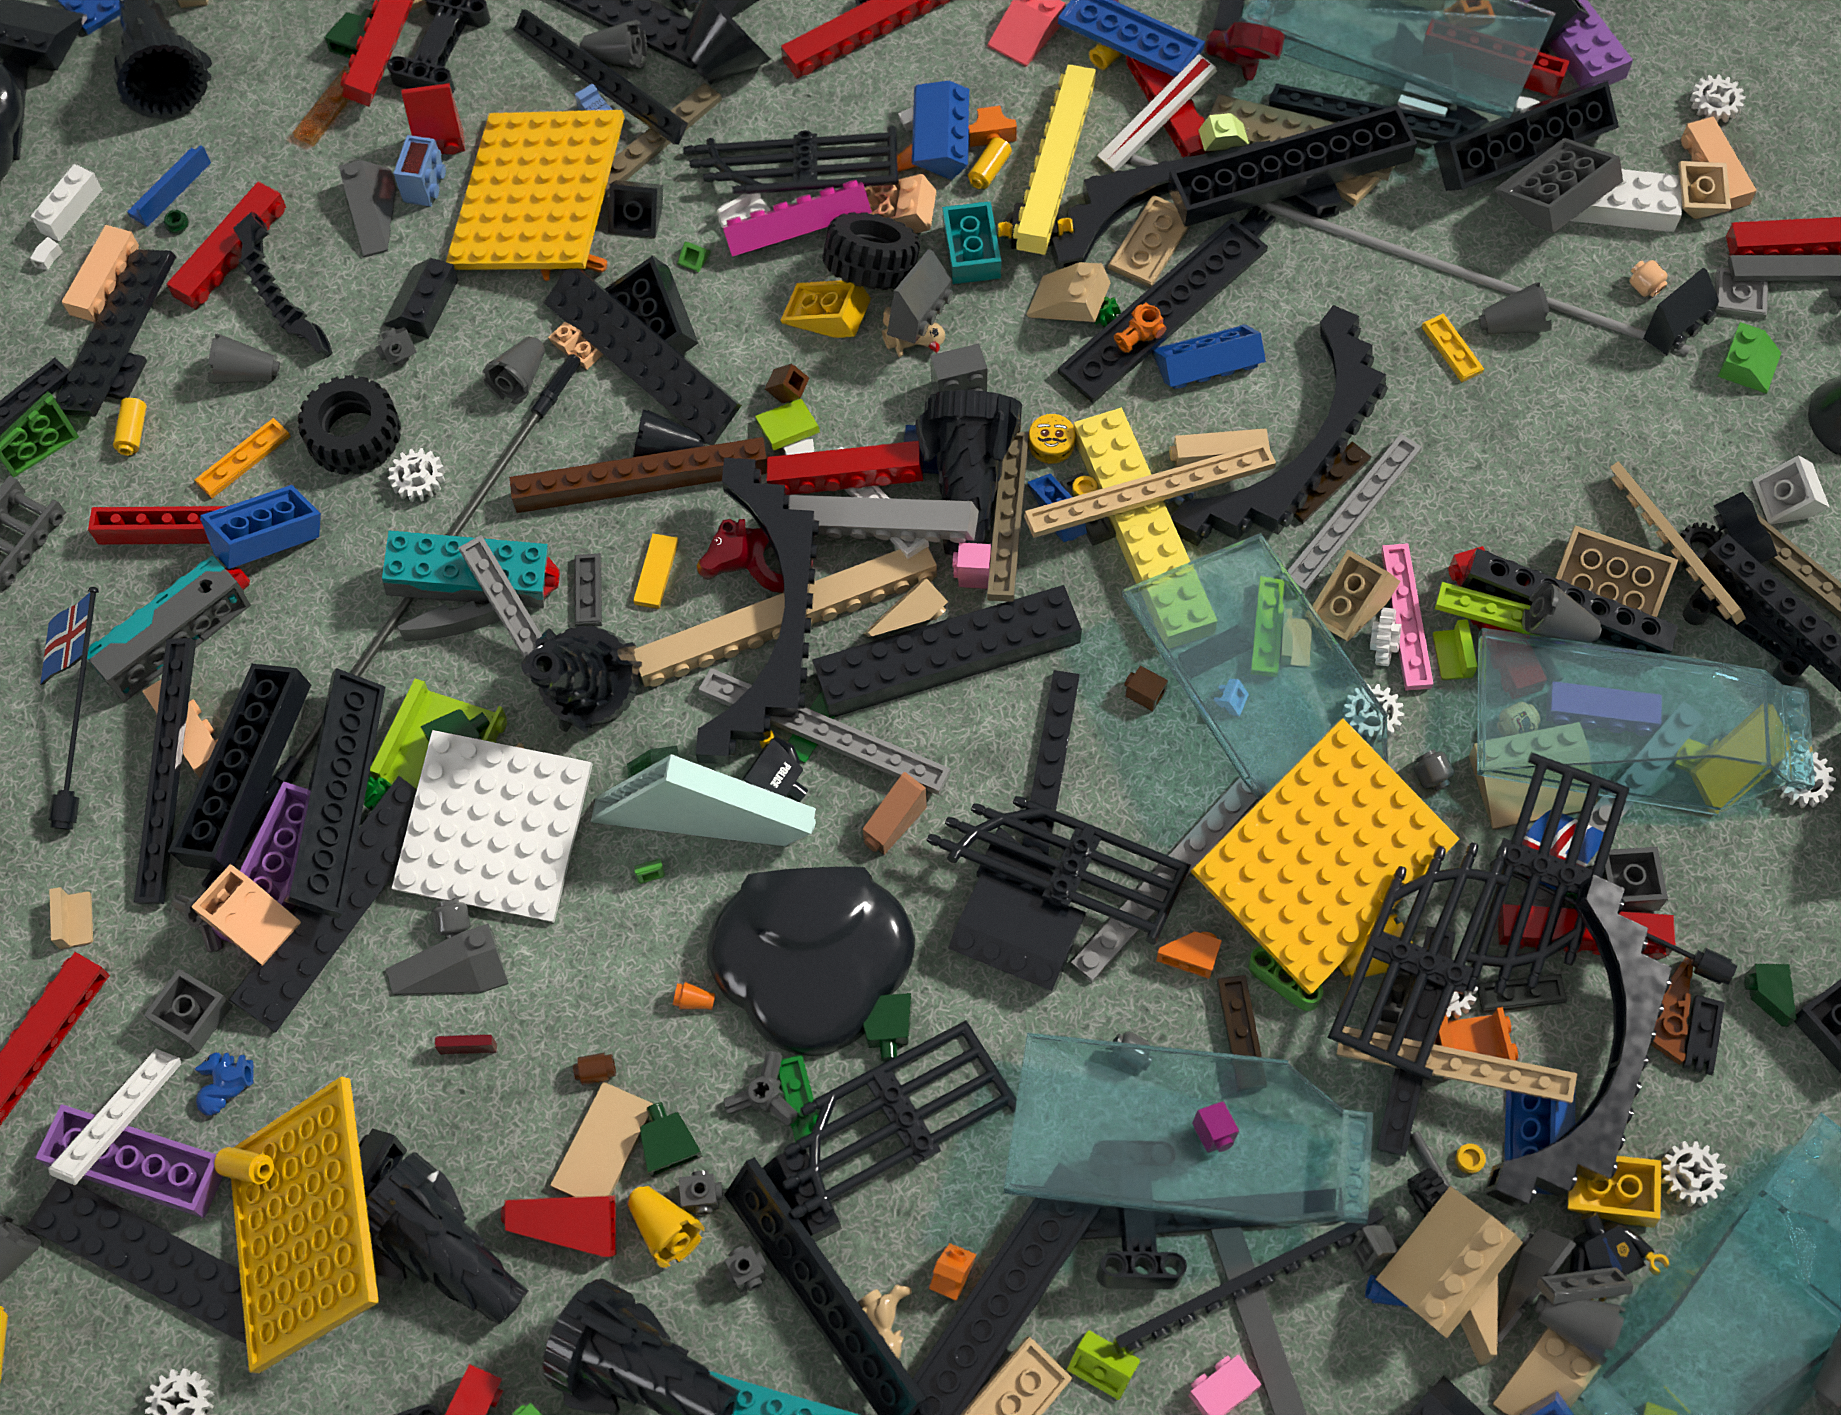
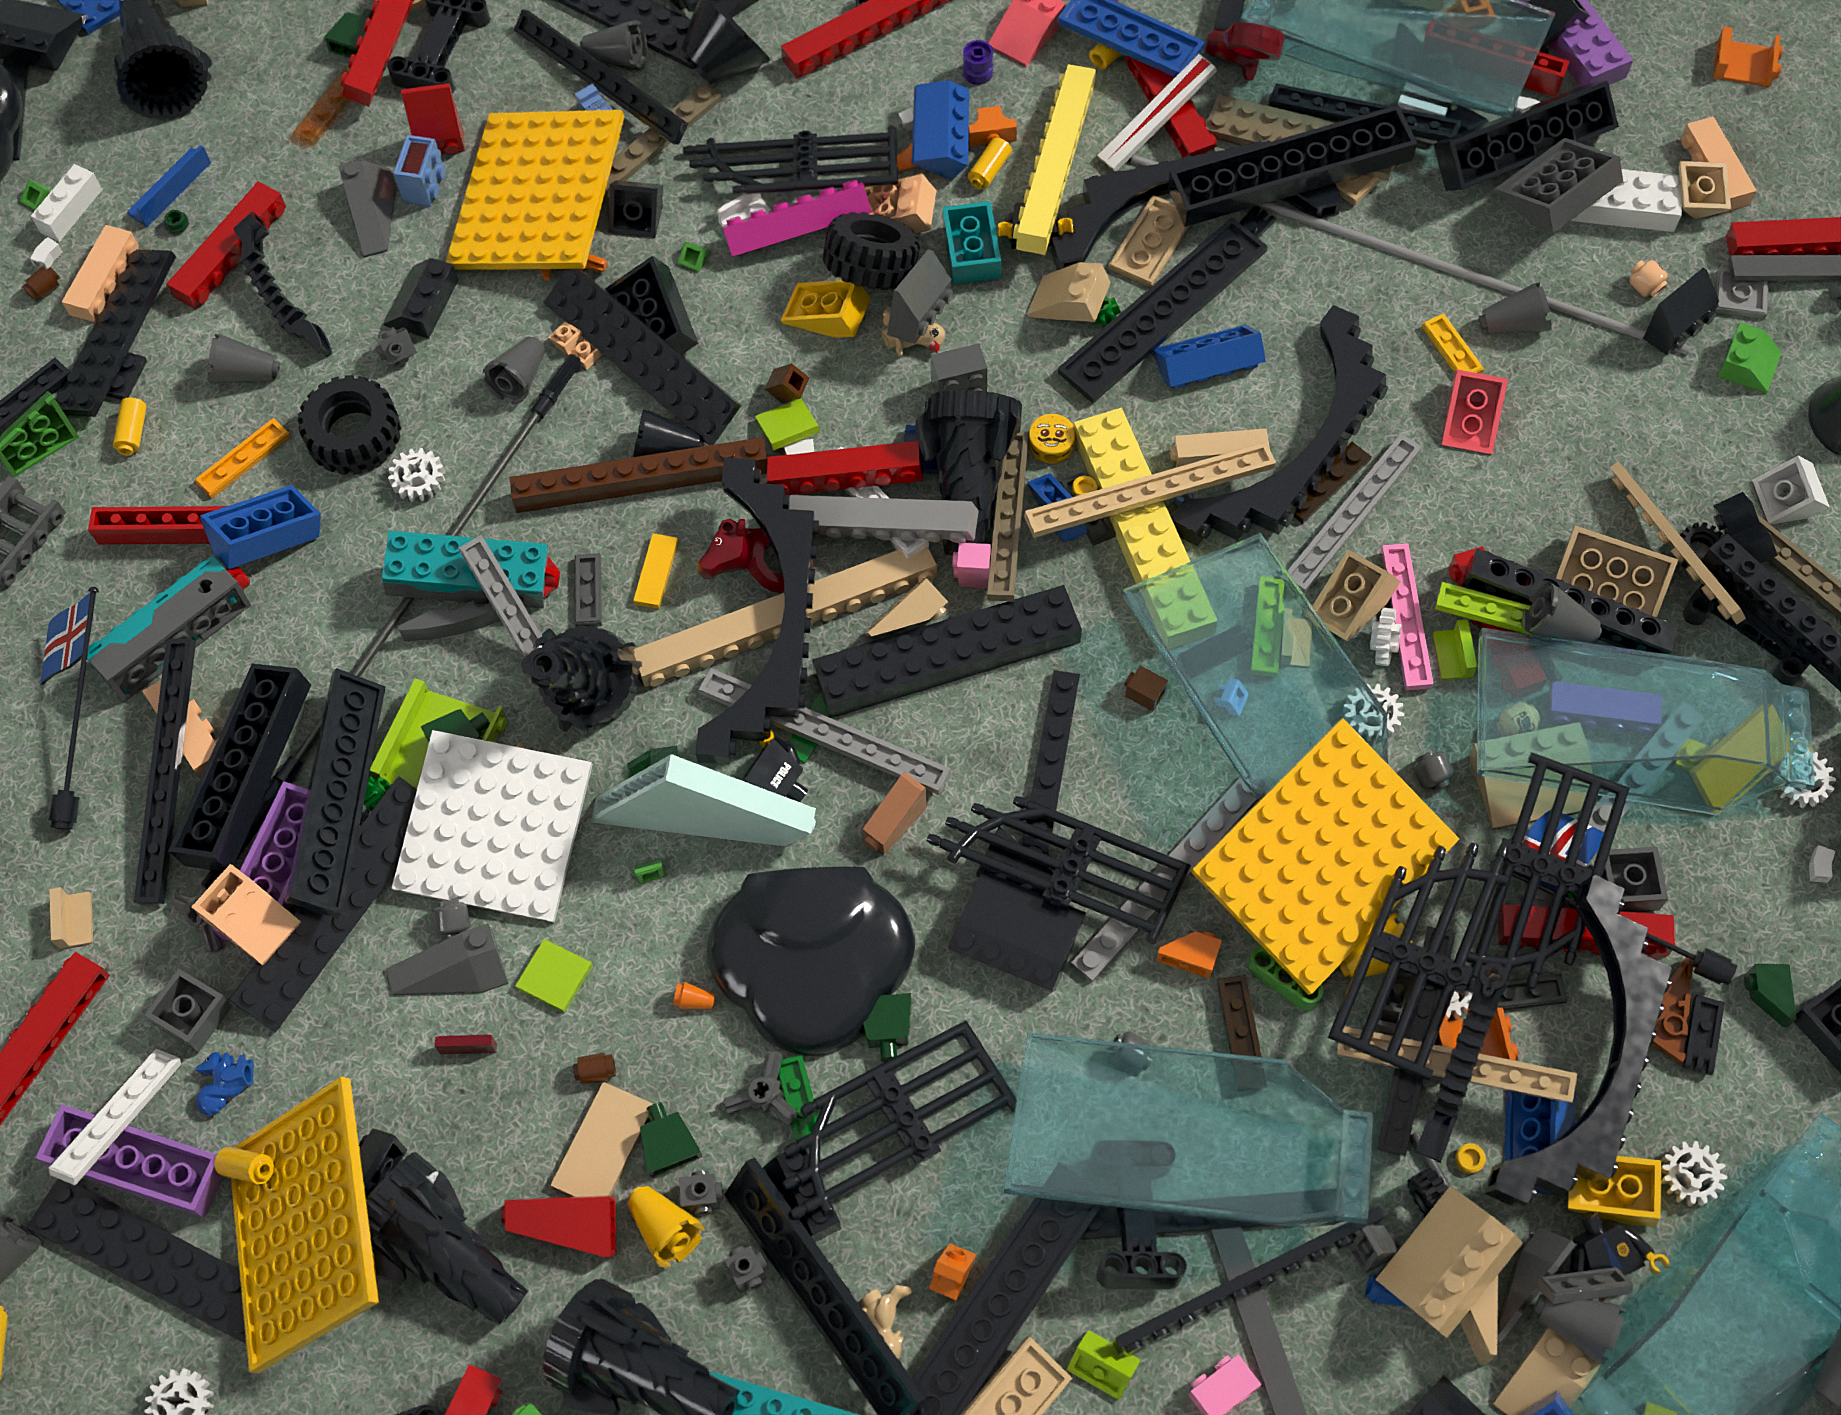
(34, 194): none -> bright green slope
(41, 283): none -> reddish brown brick
(554, 975): none -> lime tile
(978, 62): none -> dark purple wheel
(1139, 329): orange connector -> none
(1215, 1127): magenta brick -> none
(1222, 132): yellowish green slope -> none
(1463, 1060): none -> black piece
(1474, 411): none -> coral slope
(1717, 98): white gear -> none
(1746, 61): none -> orange panel
(1821, 864): none -> white piece

